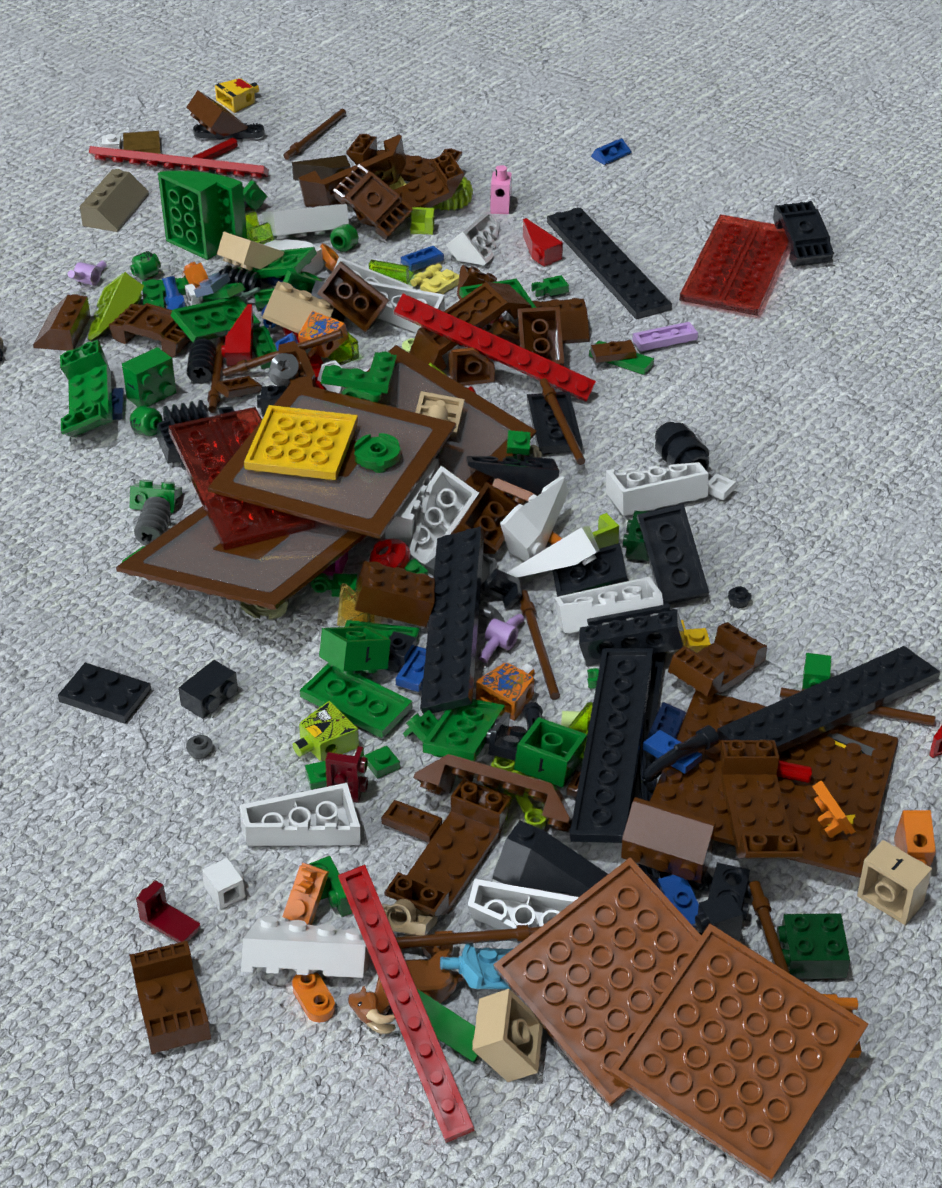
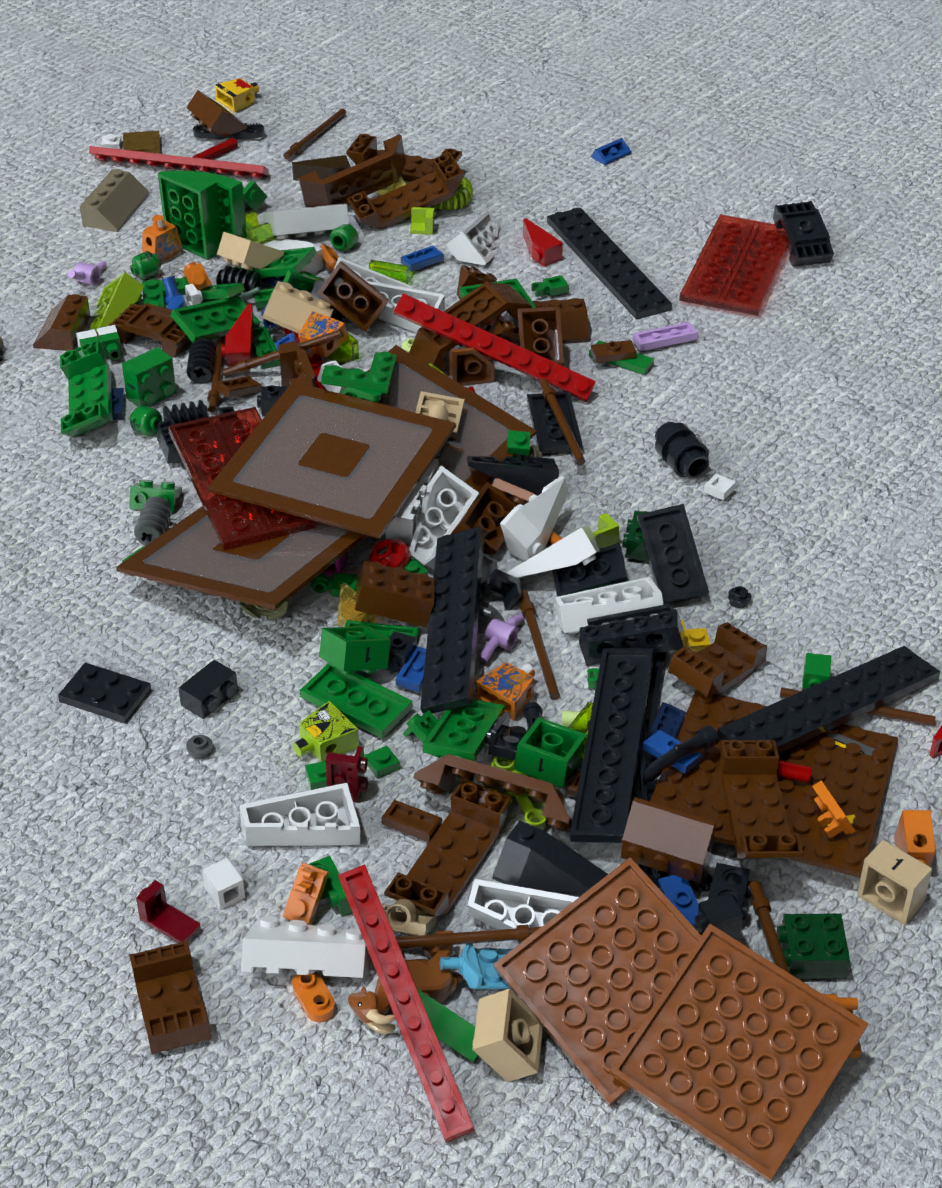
(108, 339): none -> green hips
(161, 239): none -> orange torso
(211, 284): sand blue plate -> none
(281, 361): dark grey piece -> none
(301, 442): yellow plate -> none
(373, 200): reddish brown plate -> none
(377, 452): green plate -> none
(440, 281): light yellow plate -> none
(501, 191): bright pink torso -> none
(656, 487): white wedge -> none

